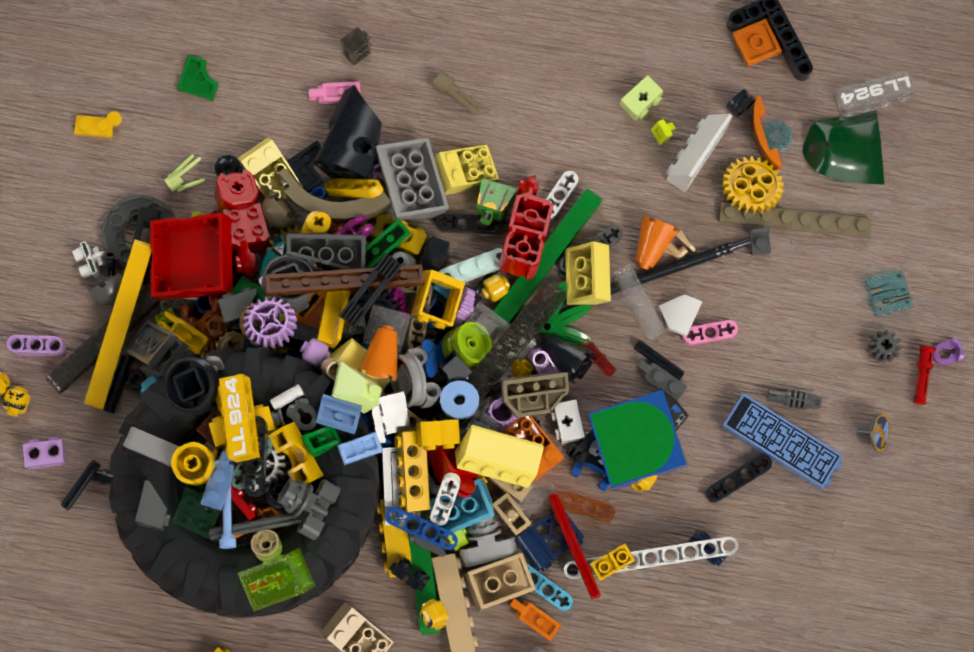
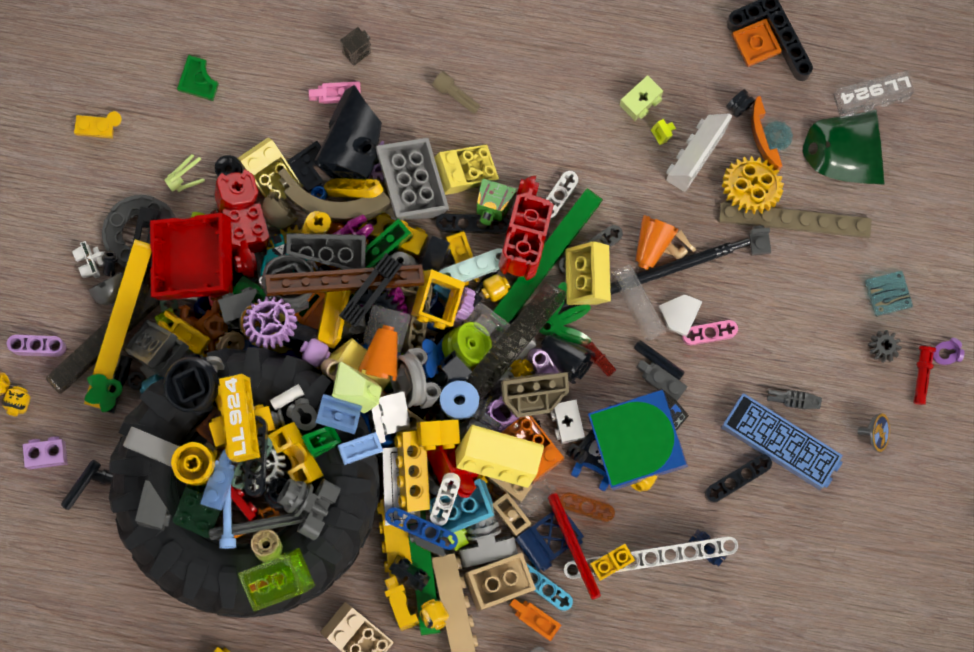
(99, 392): none -> green plate
(399, 603): none -> yellow hips
(460, 249): none -> yellow hinge

